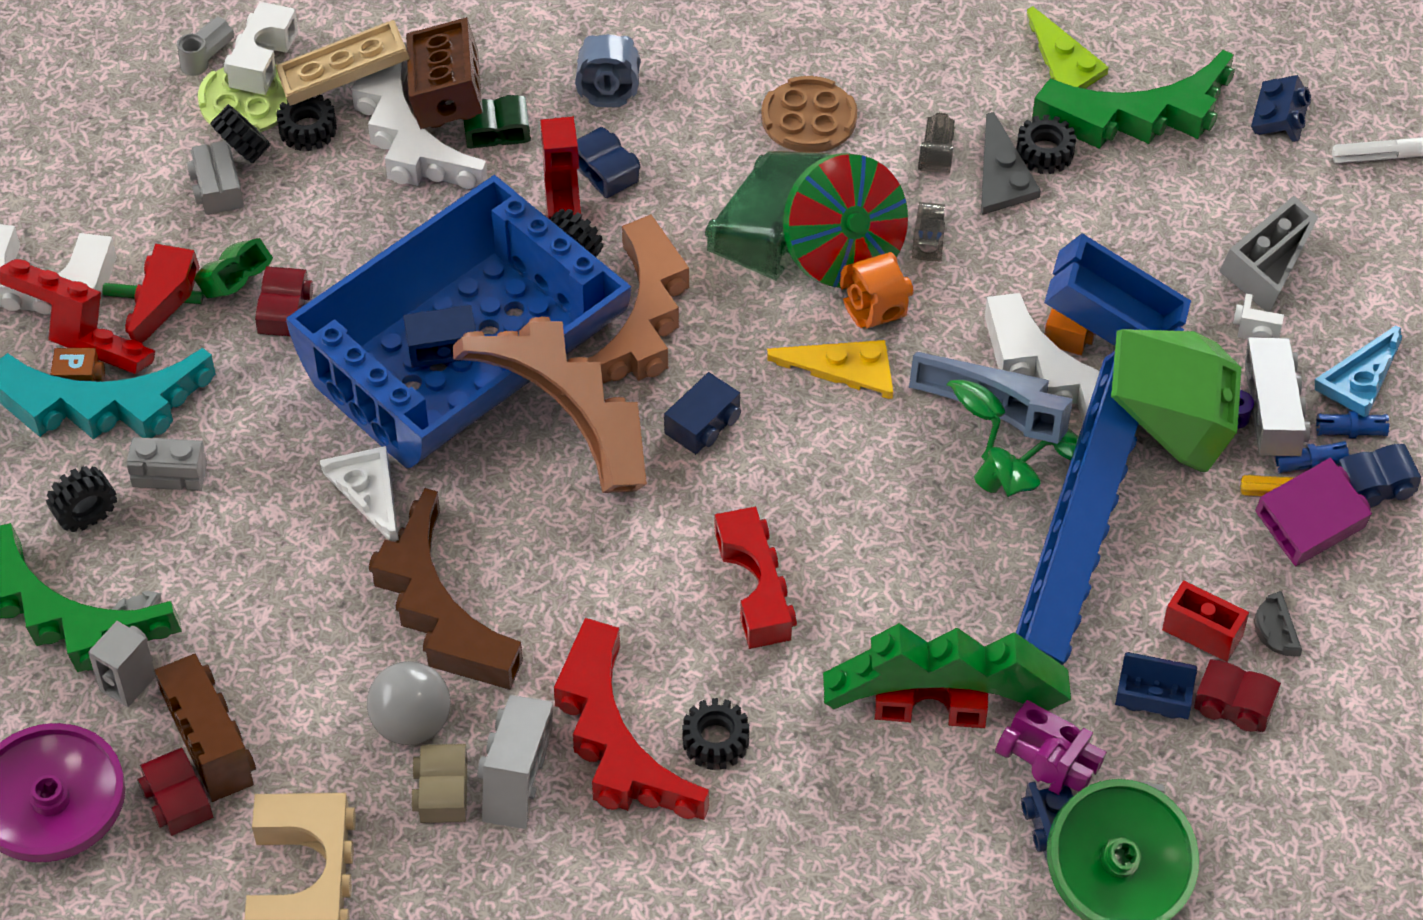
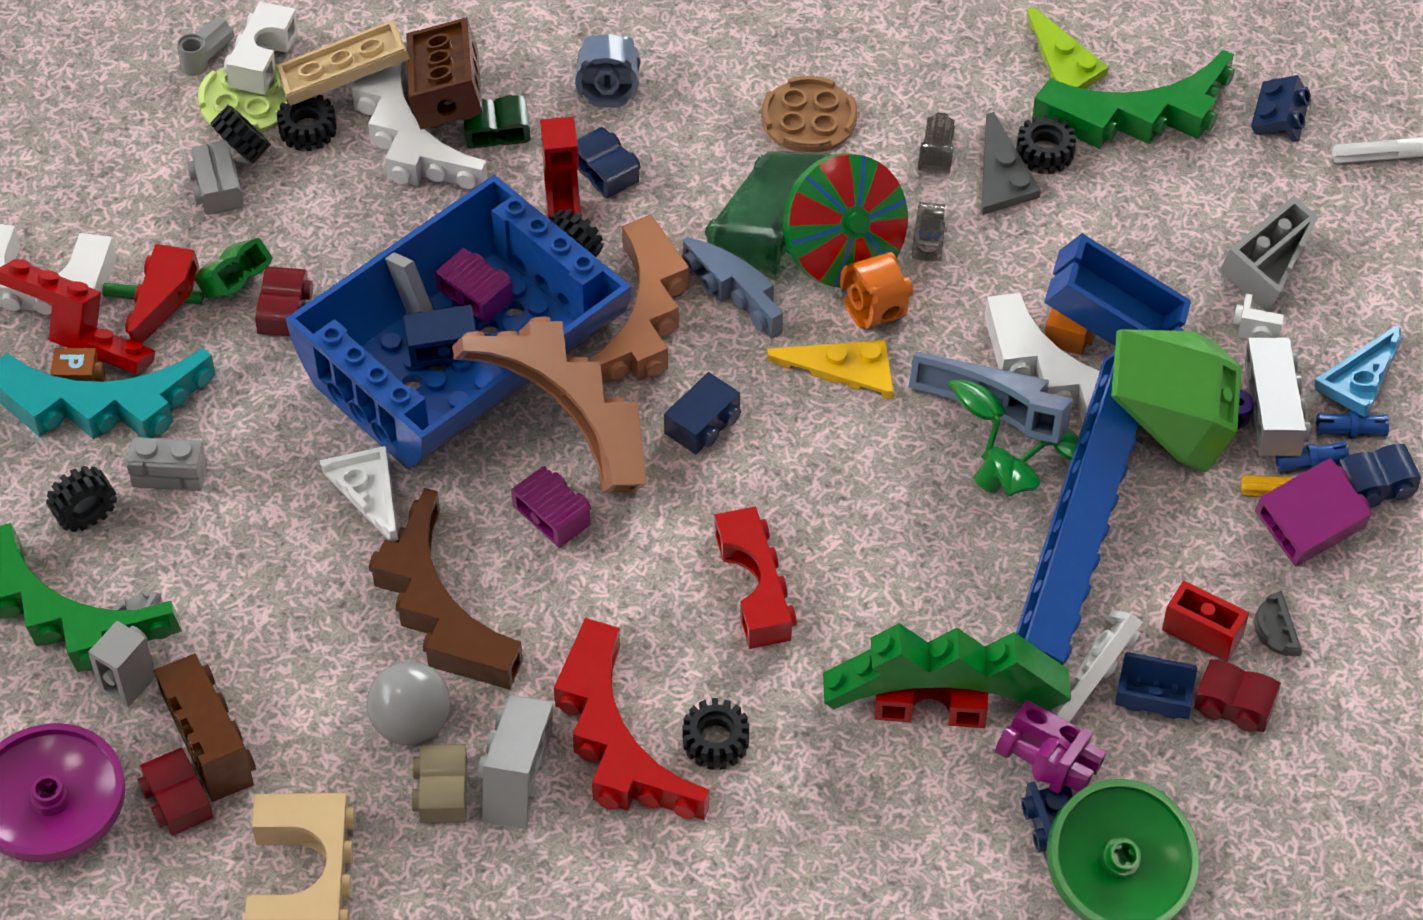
(408, 284): none -> light grey tile
(473, 282): none -> magenta brick
(552, 506): none -> magenta brick
(732, 277): none -> sand blue slope
(1101, 659): none -> white wing

